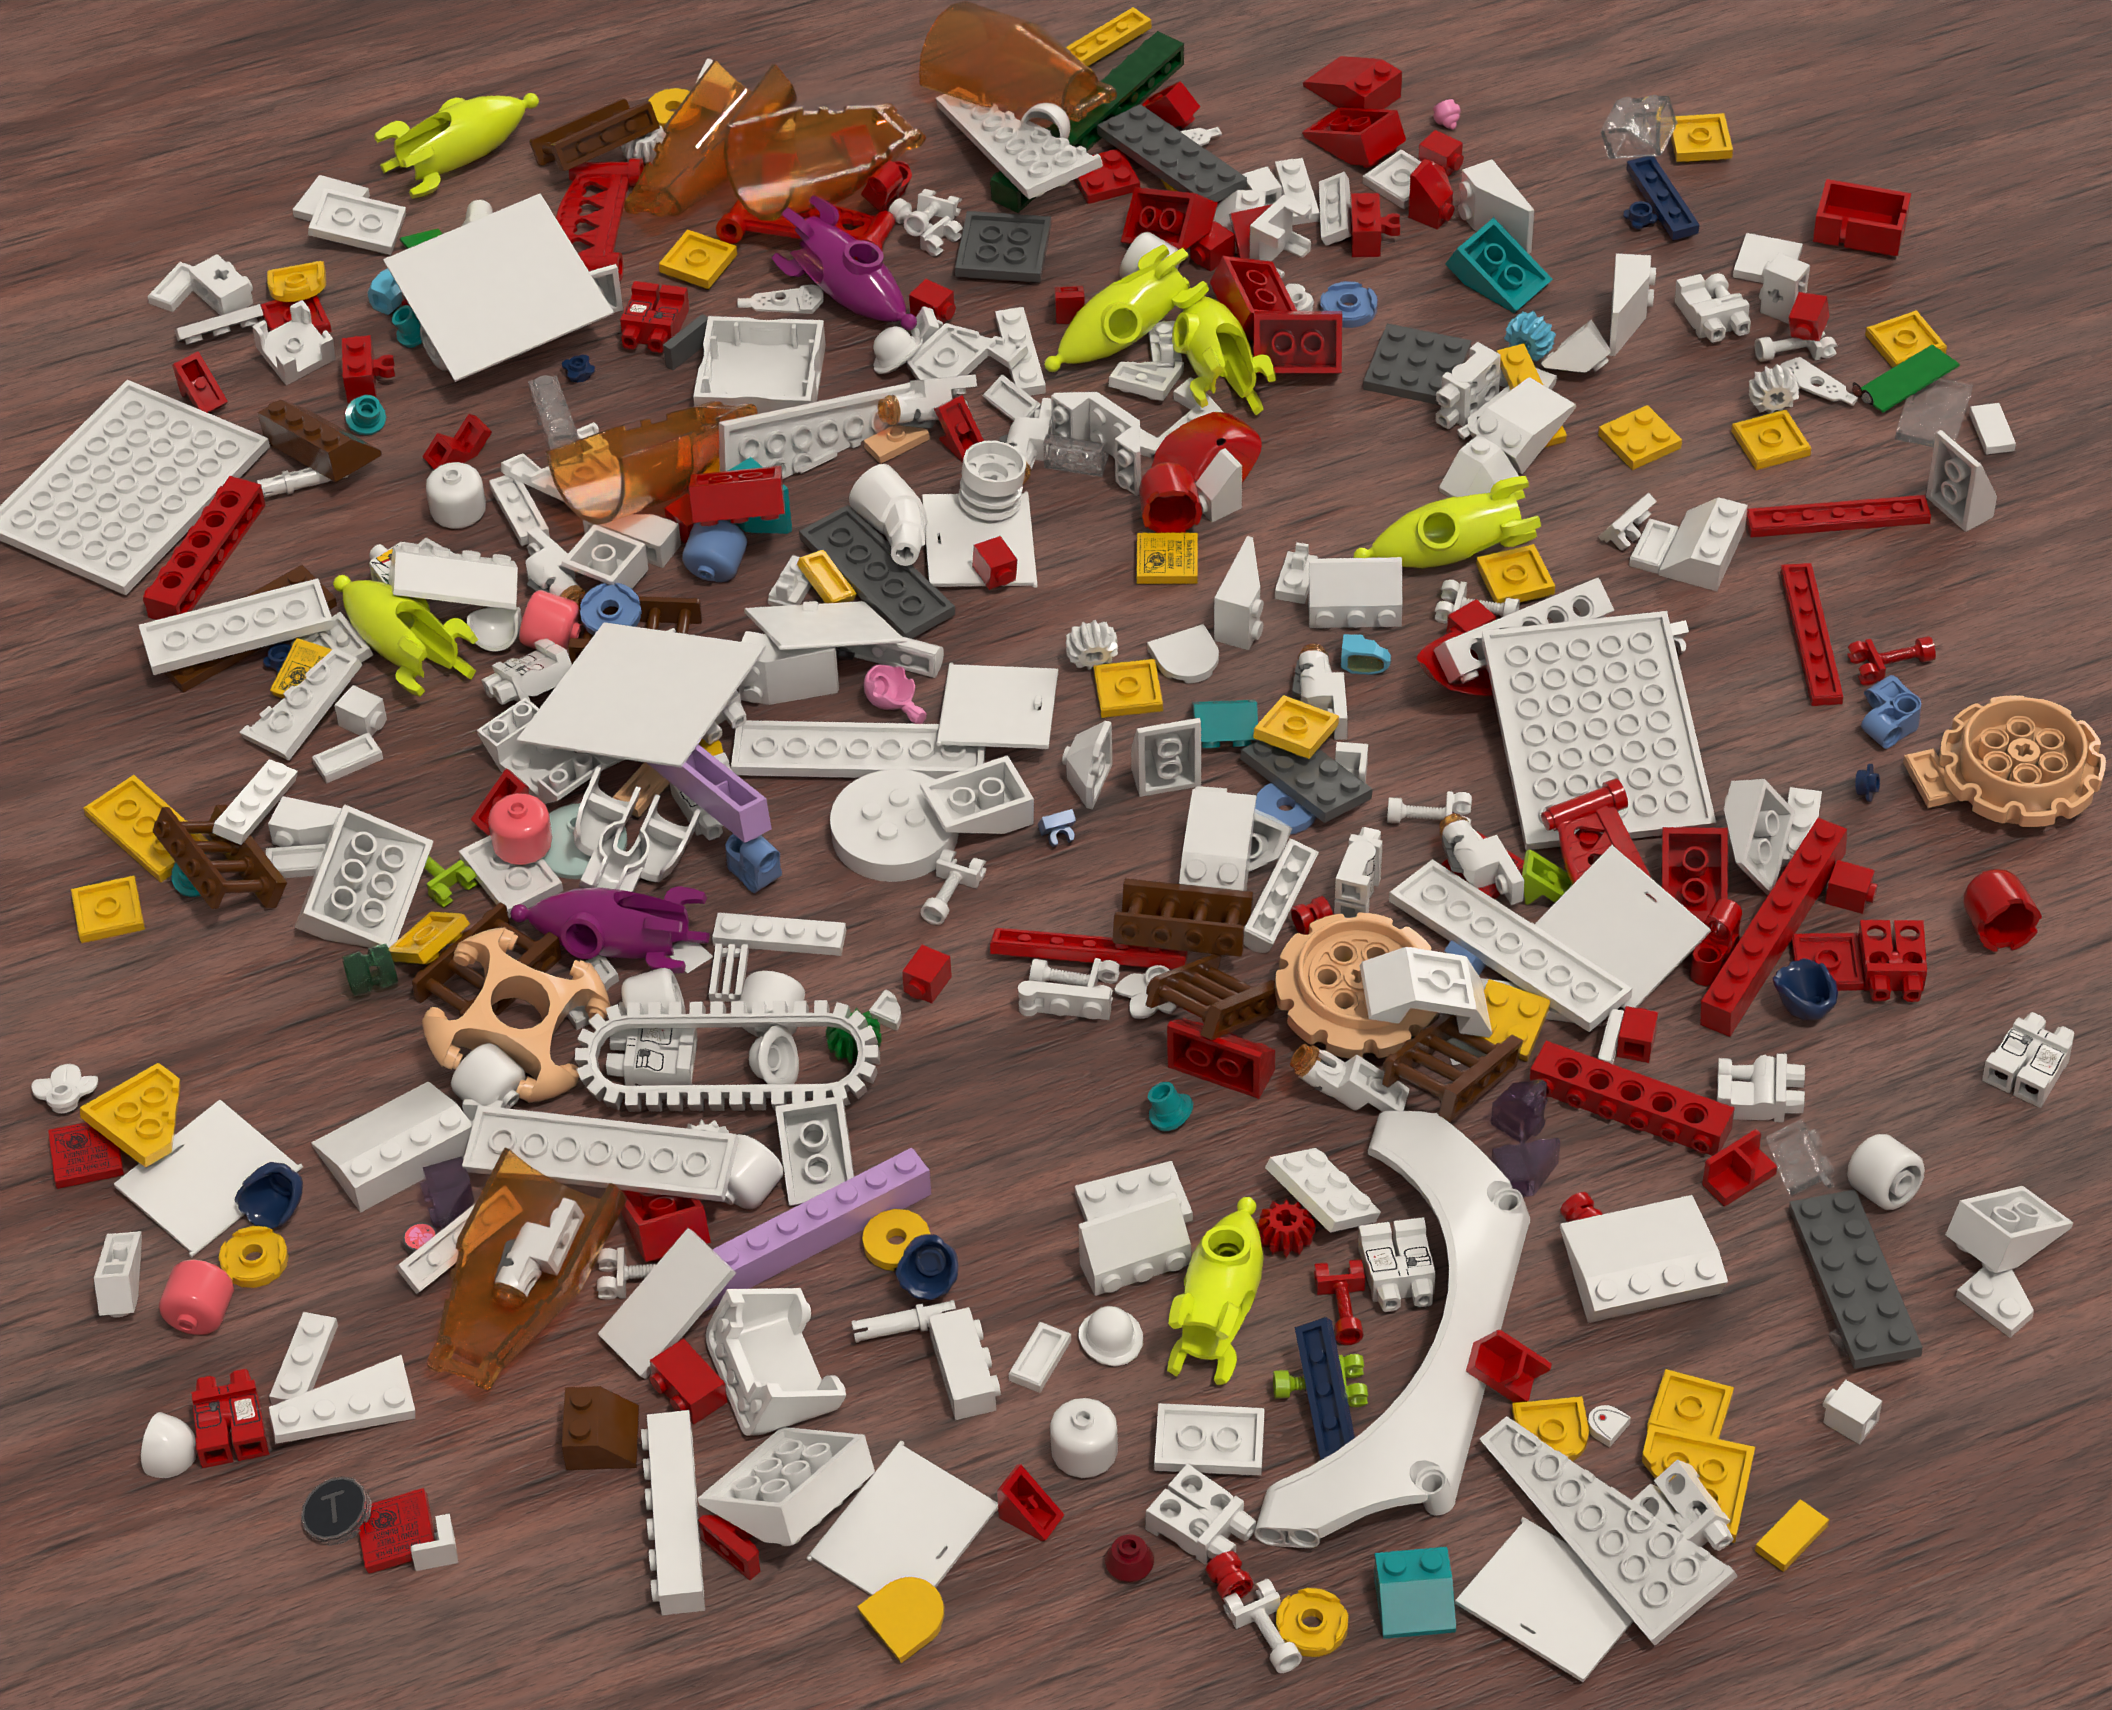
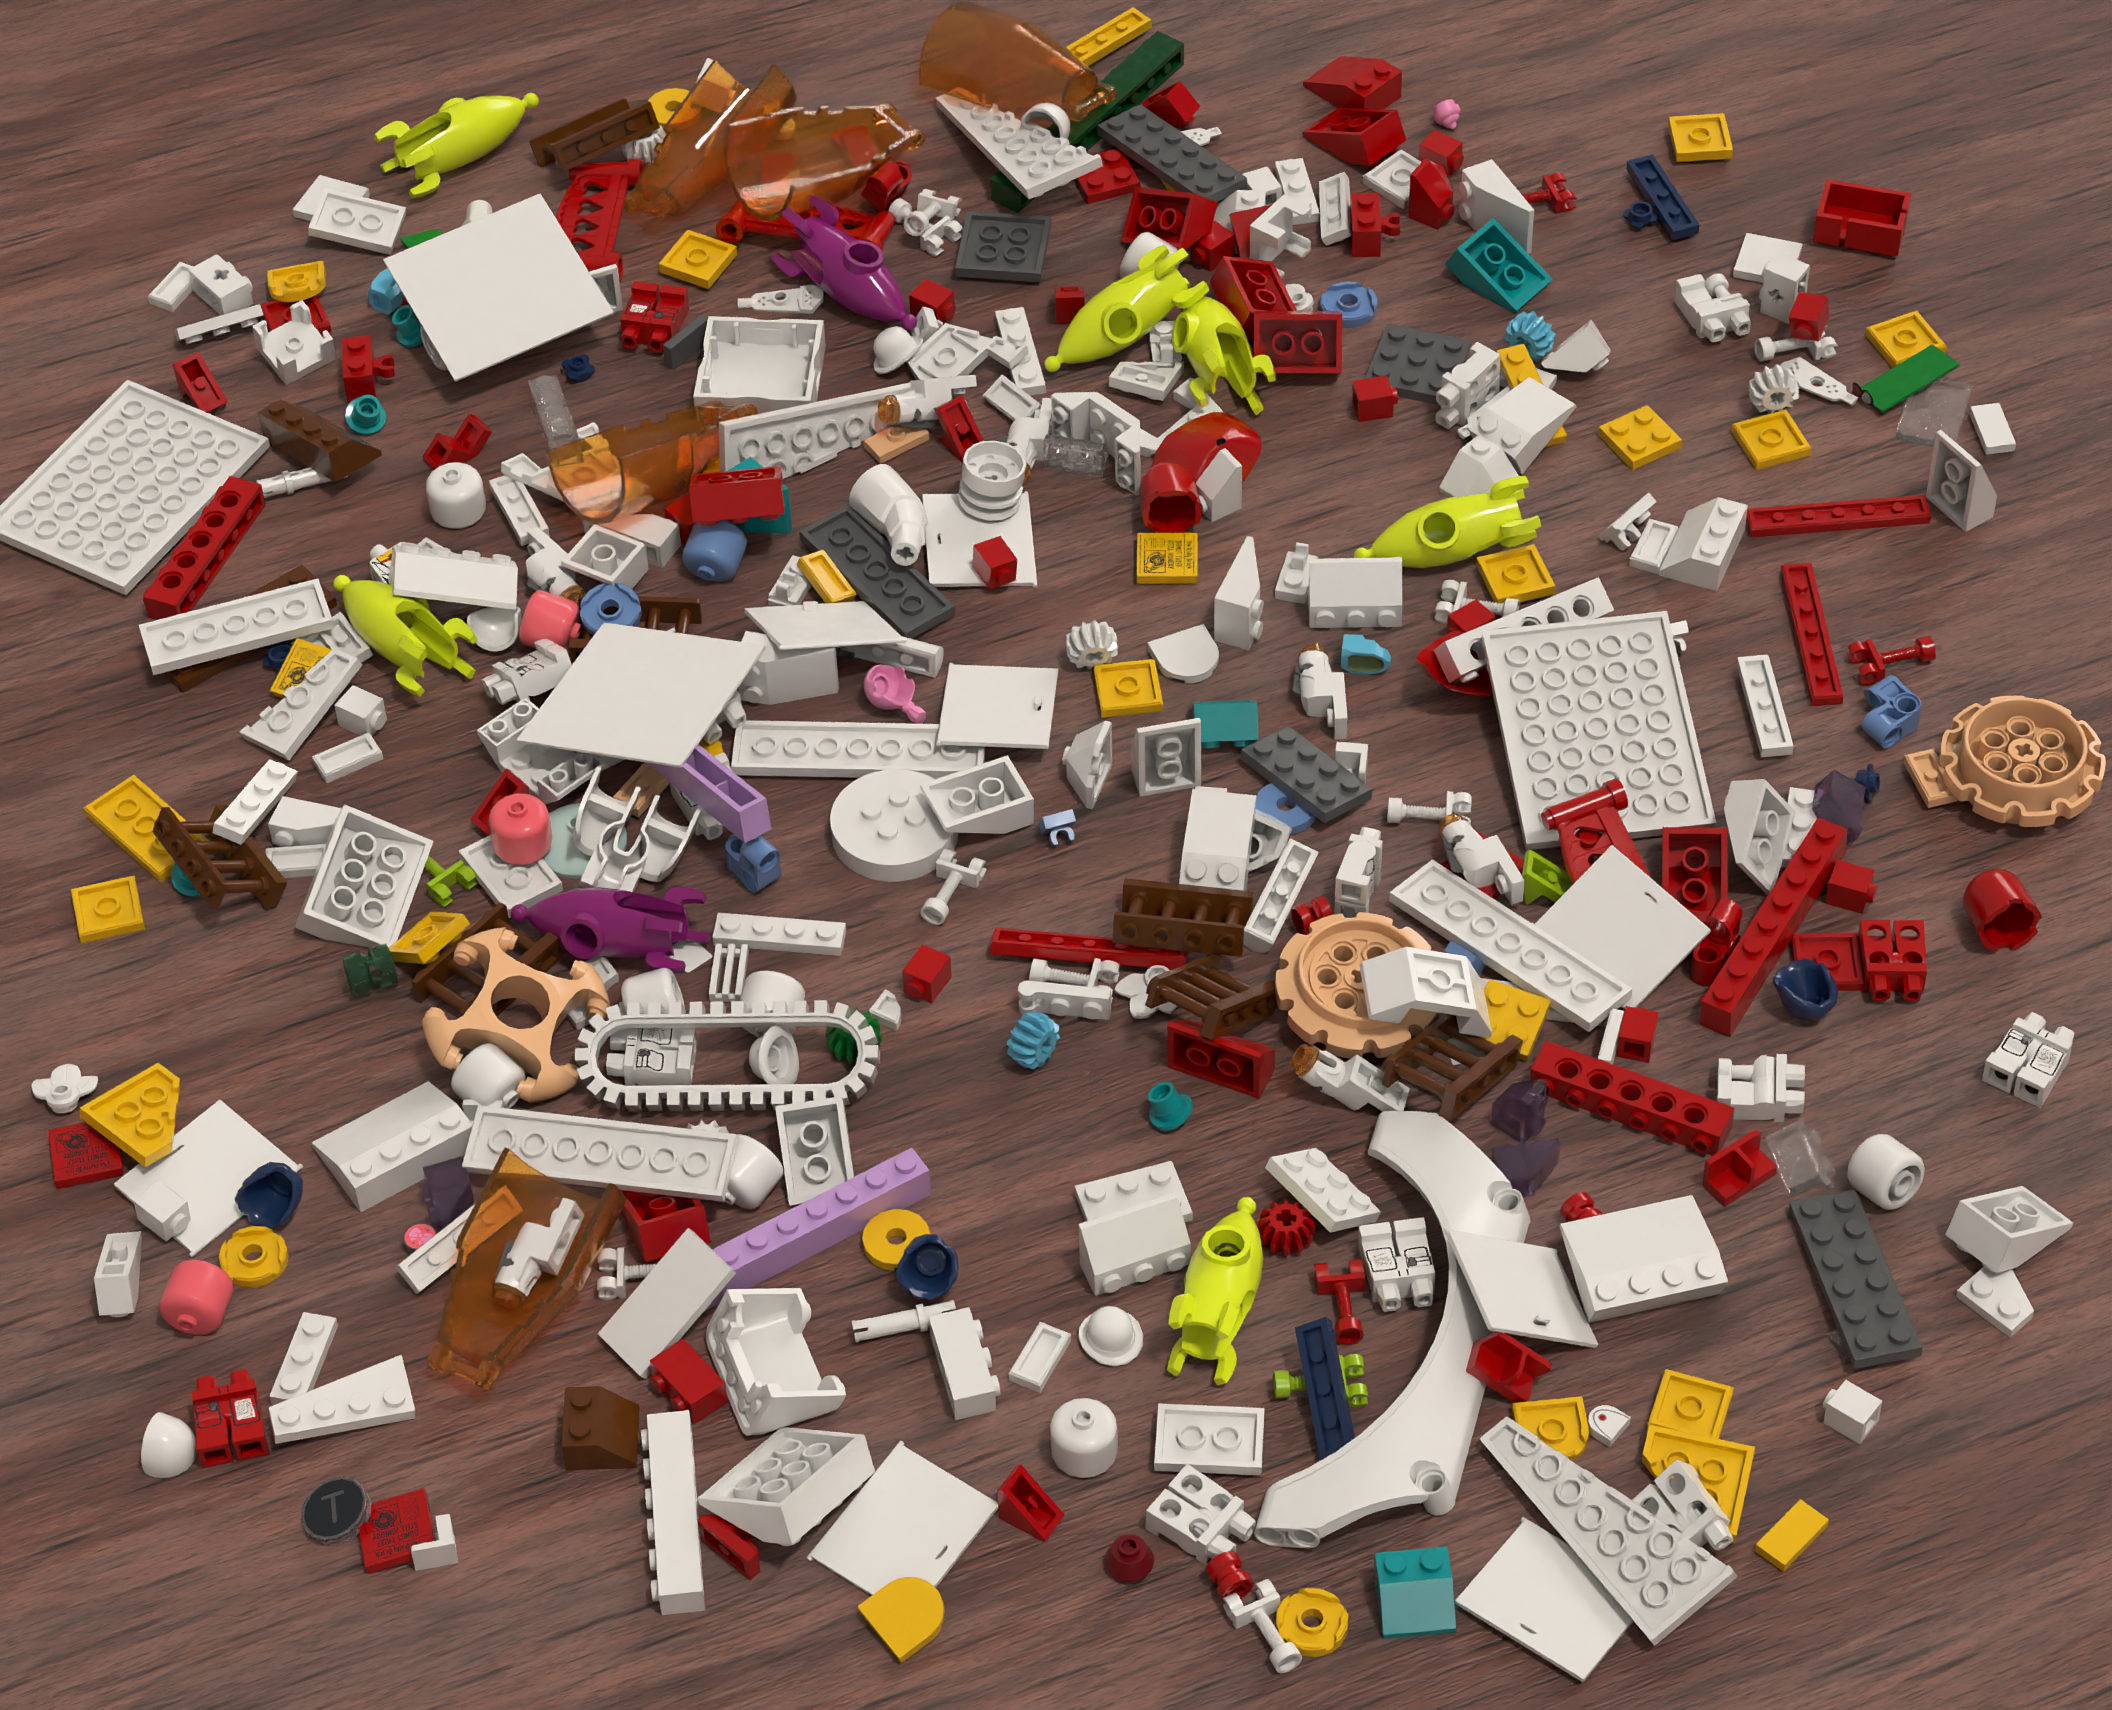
(162, 1210): none -> white brick
(1033, 1039): none -> medium azure gear
(1296, 727): yellow plate -> none
(1373, 398): none -> red brick
(1521, 1289): none -> white piece
(1550, 193): none -> red bar
(1630, 297): white slope -> none
(1638, 127): clear slope -> none
(1764, 706): none -> white plate
(1840, 802): none -> clear purple slope

